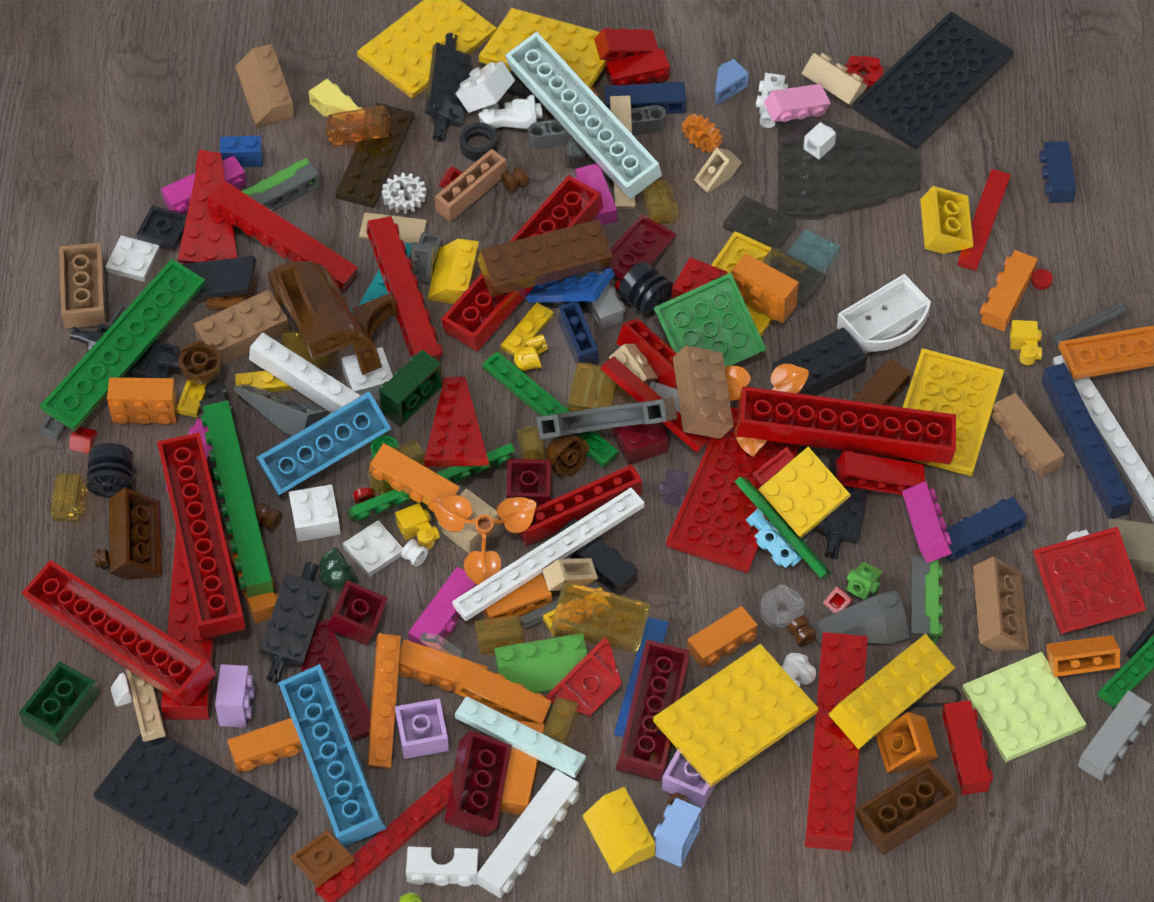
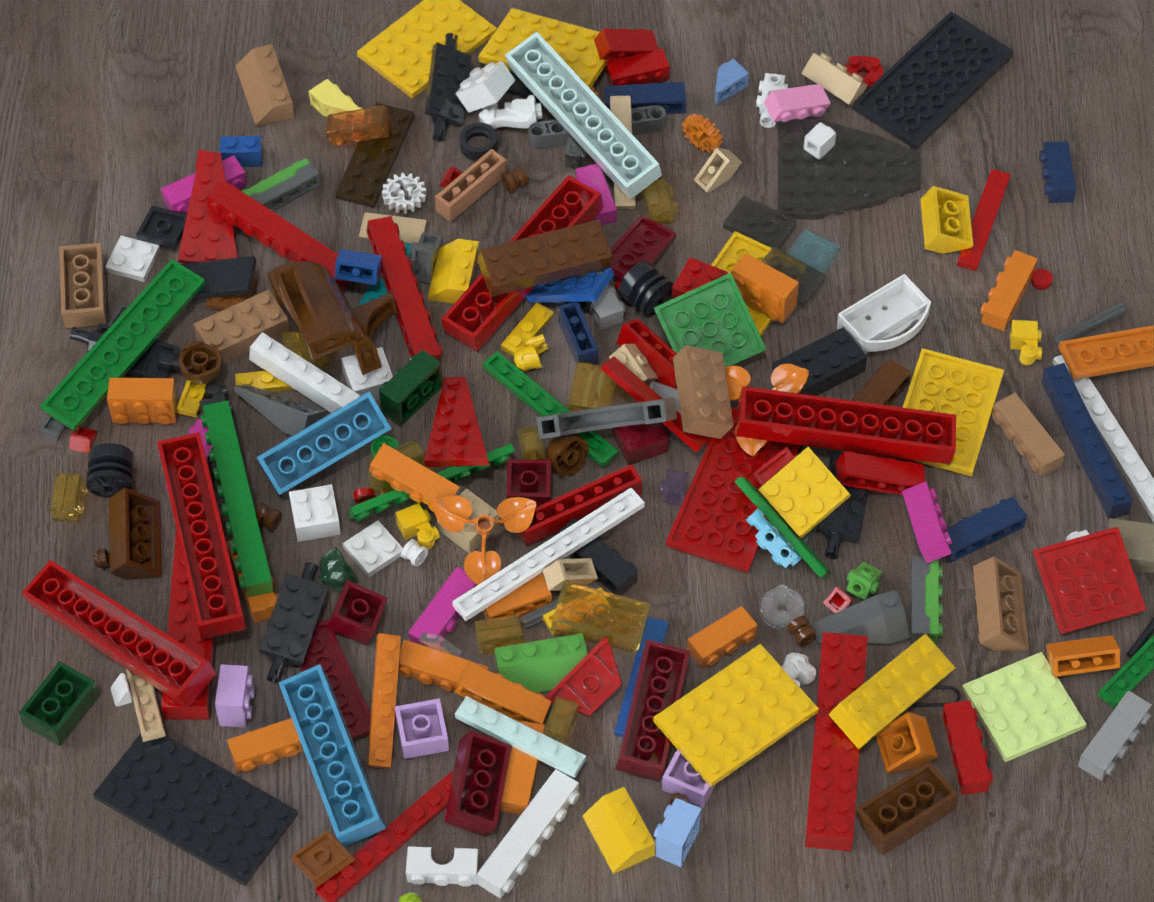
(358, 267): none -> blue brick

